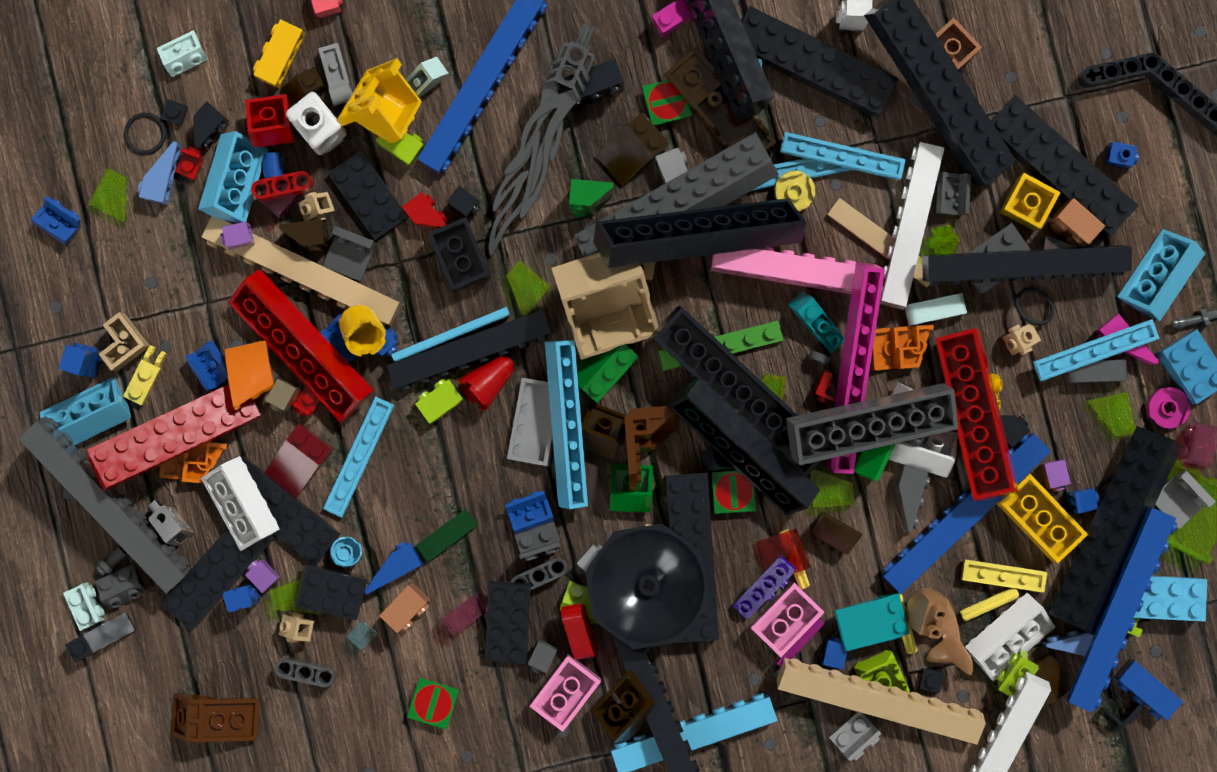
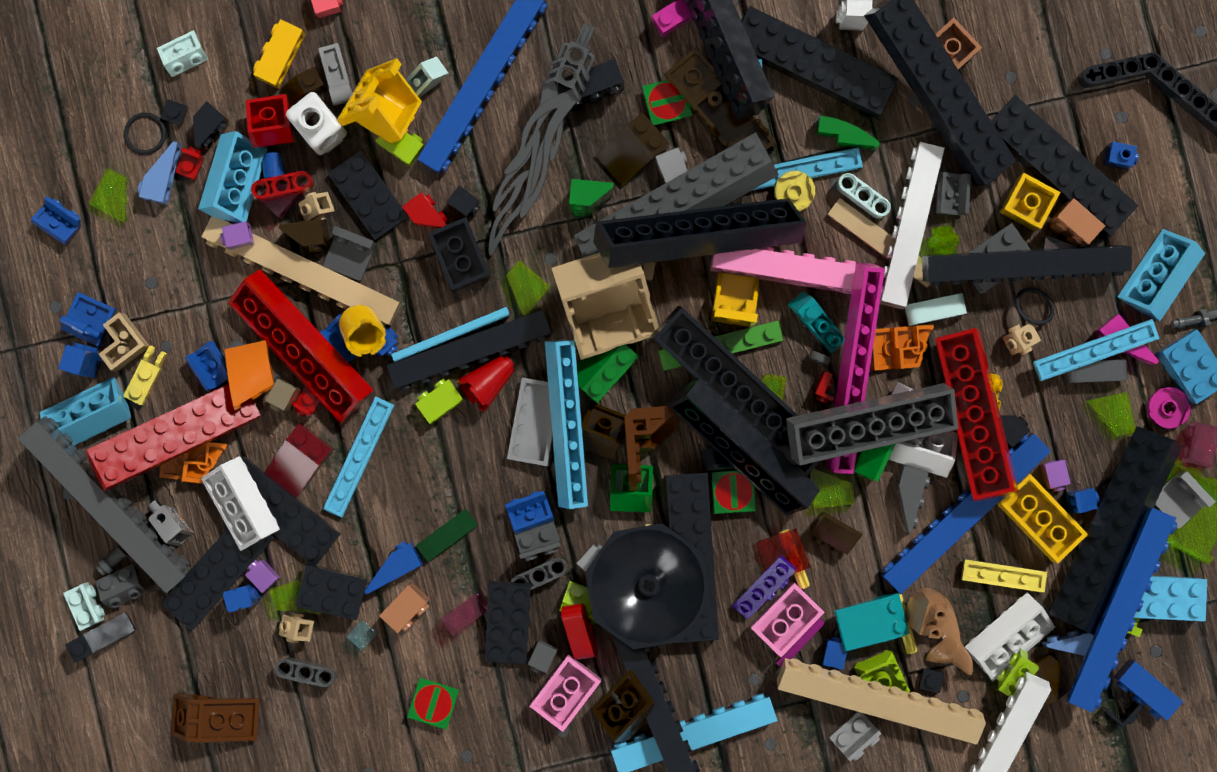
(87, 318): none -> blue plate
(345, 552): medium azure hair -> none
(735, 300): none -> yellow bracket
(842, 156): medium azure tile -> none
(845, 133): none -> green slope
(873, 197): none -> light aqua beam
(989, 604): light yellow axle -> none

